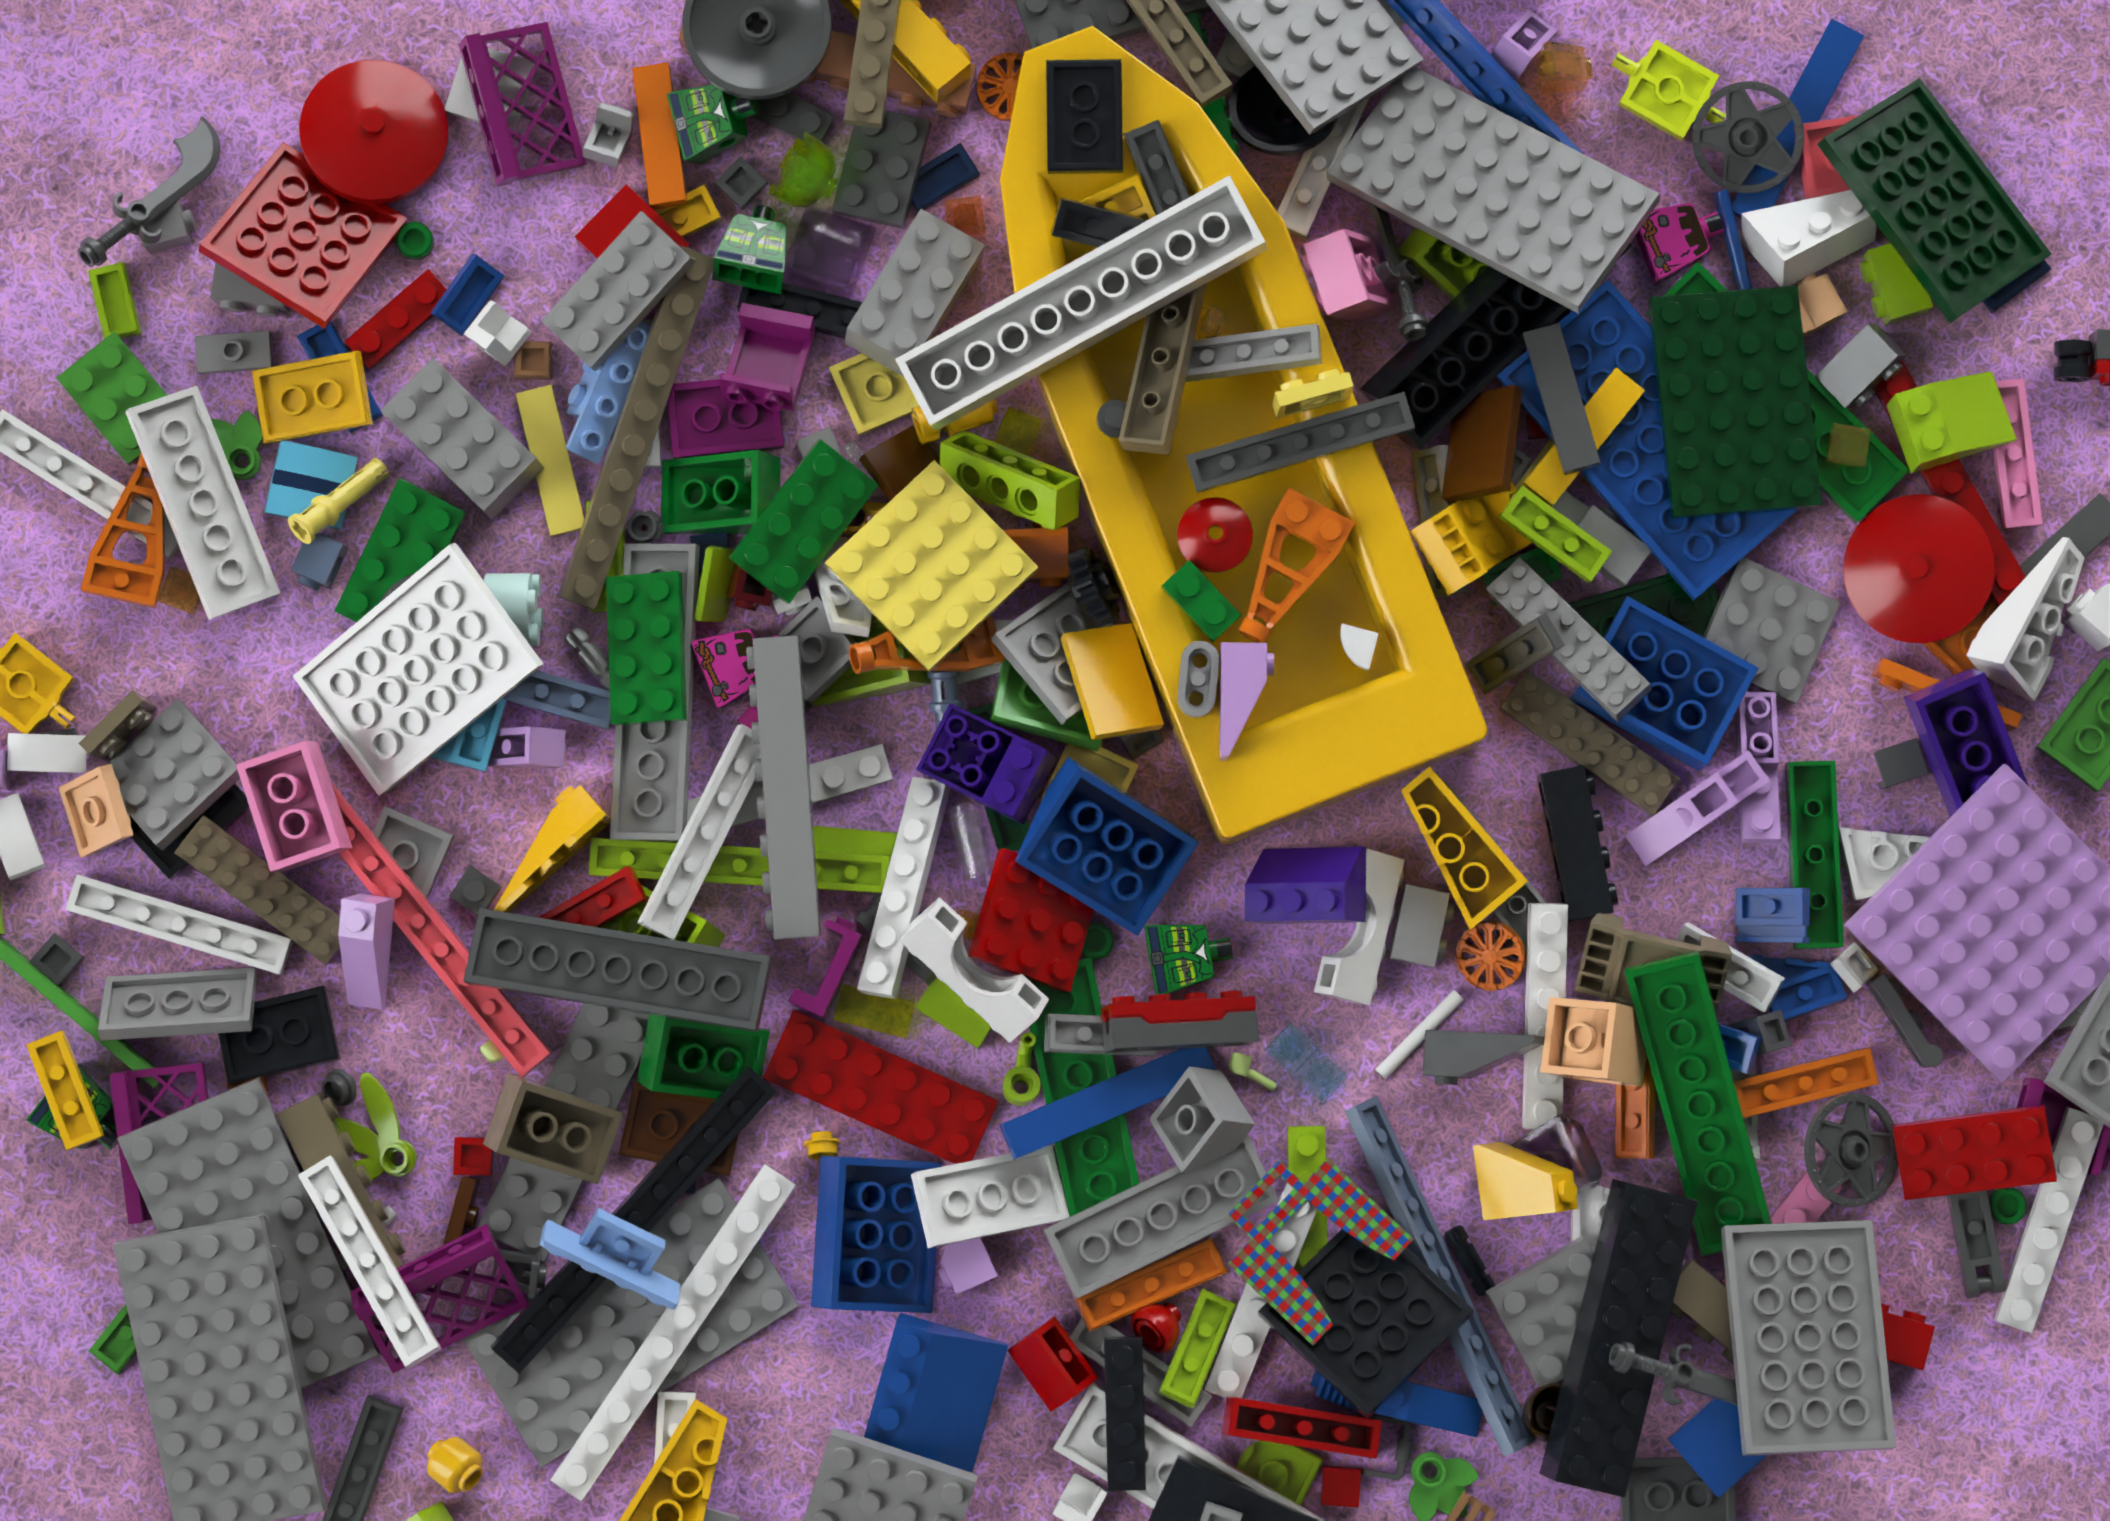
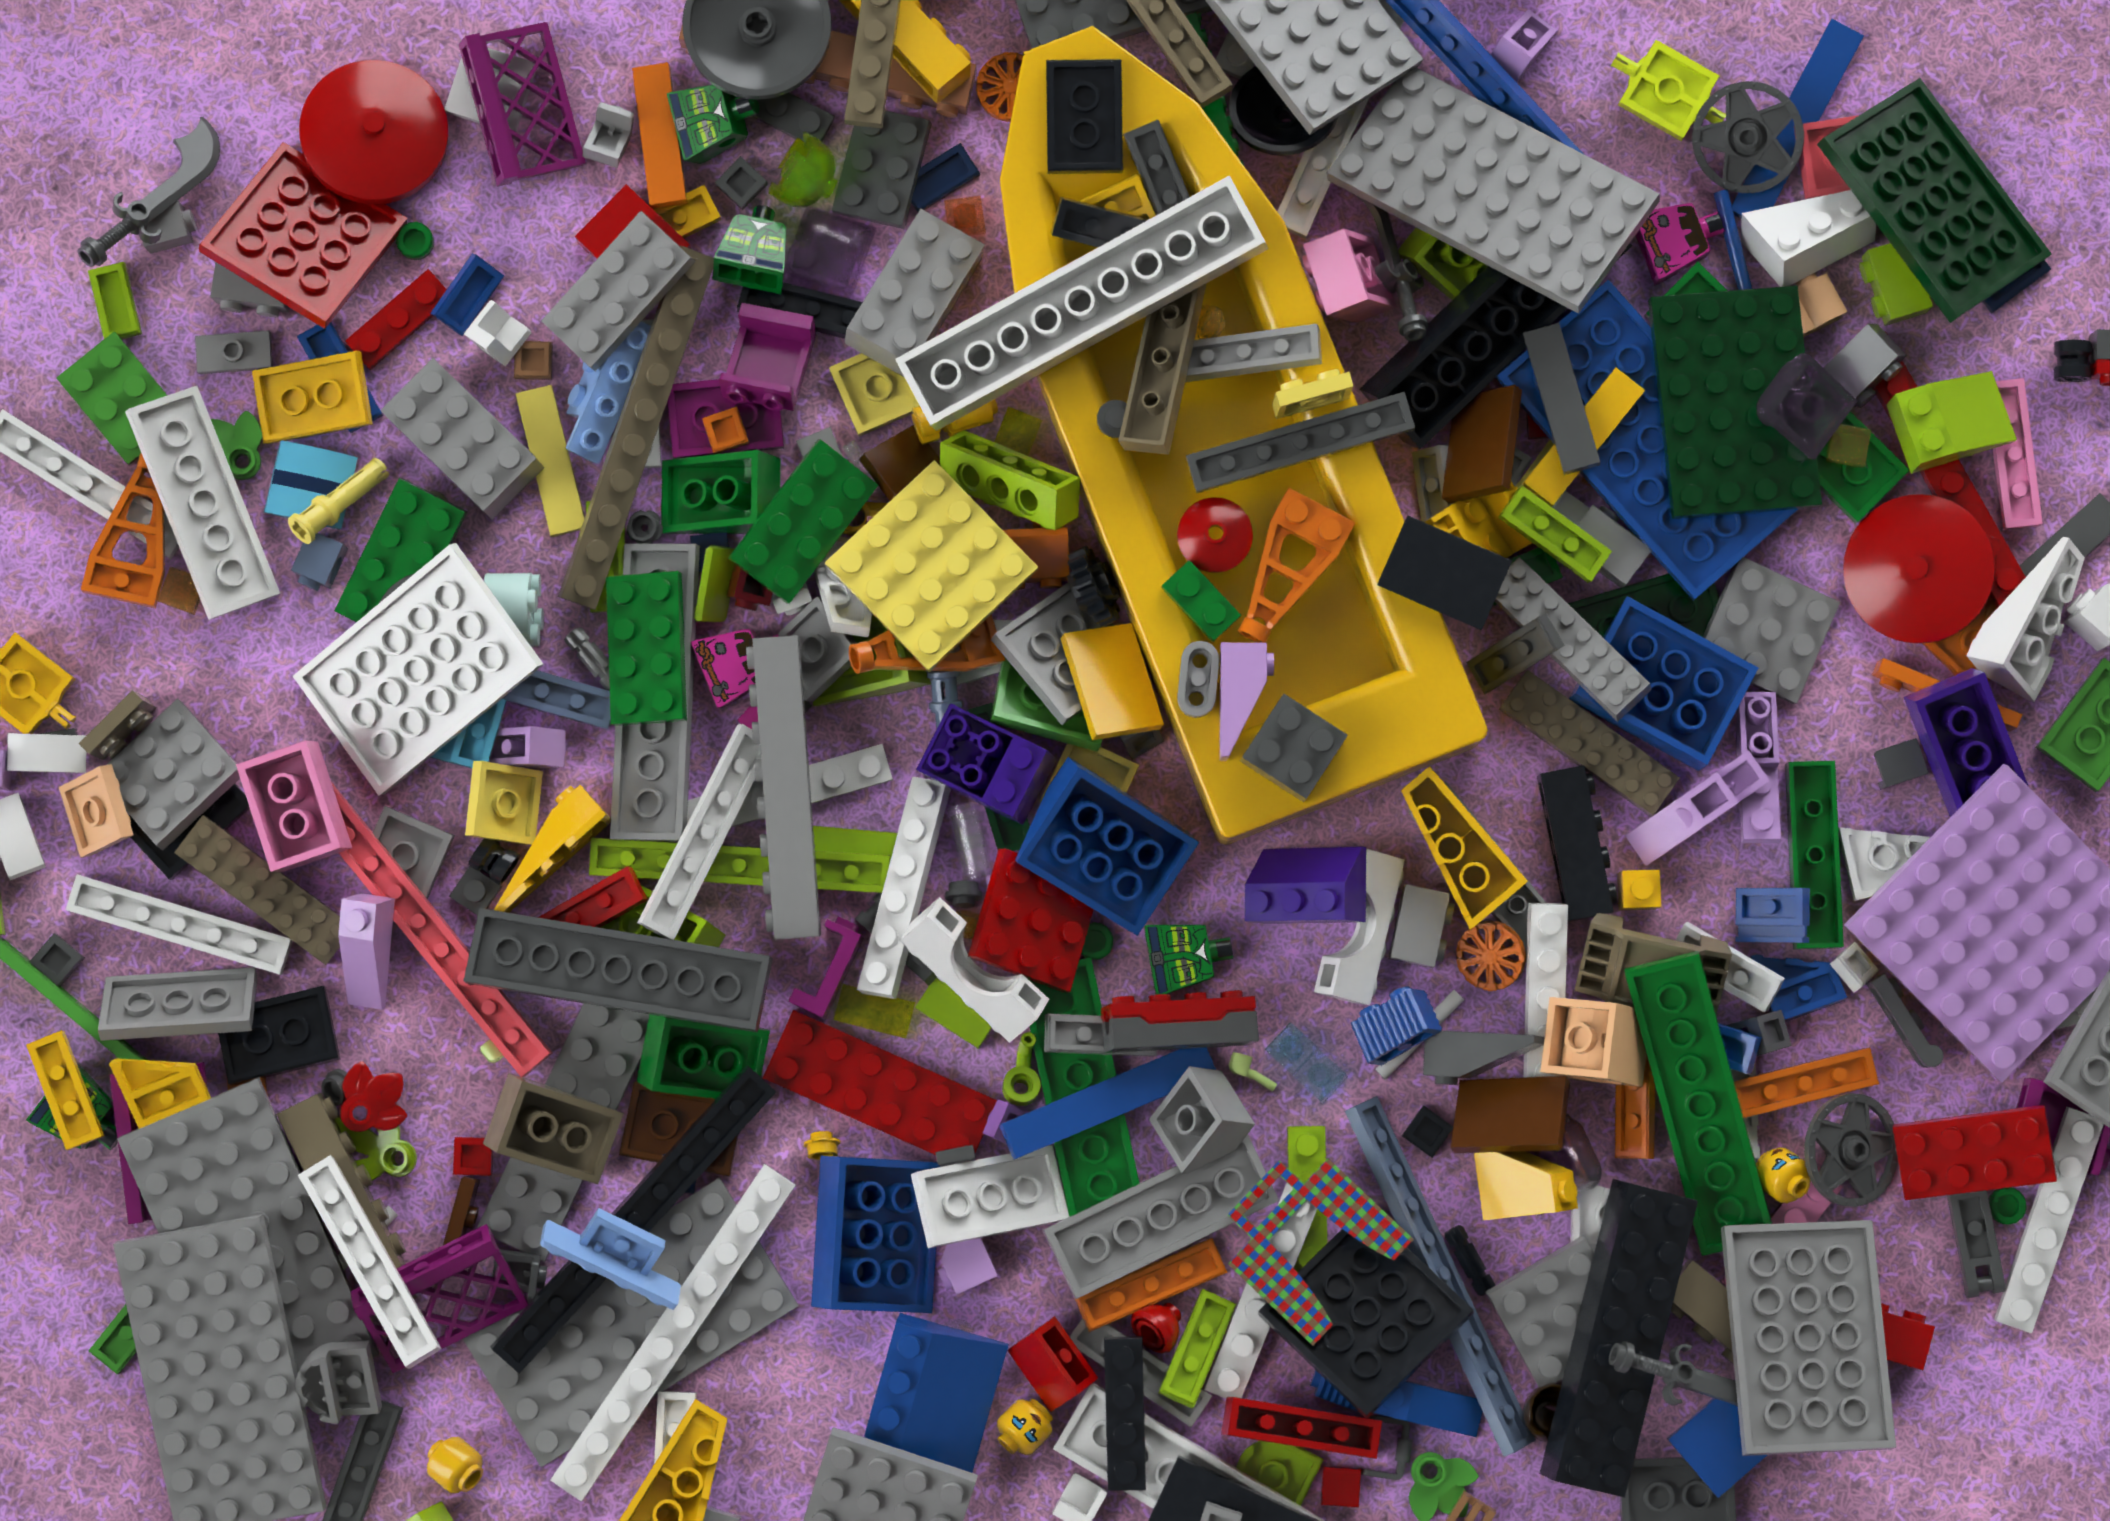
(158, 1087): none -> yellow wing
(339, 1381): none -> light grey slope
(376, 1095): none -> red plate
(494, 860): none -> black wheel
(503, 802): none -> light yellow plate
(725, 430): none -> orange tile
(955, 1155): none -> dark grey tile
(963, 893): none -> dark grey plate
(1000, 1114): none -> medium lavender plate
(1024, 1426): none -> yellow head
(1293, 748): none -> dark grey brick
(1358, 645): white tile -> none
(1396, 1025): none -> blue brick
(1427, 1131): none -> black tile
(1444, 572): none -> black tile
(1510, 1114): none -> reddish brown tile
(1562, 68): clear yellow slope -> none
(1639, 890): none -> yellow brick
(1783, 1175): none -> yellow head
(1805, 404): none -> clear purple slope

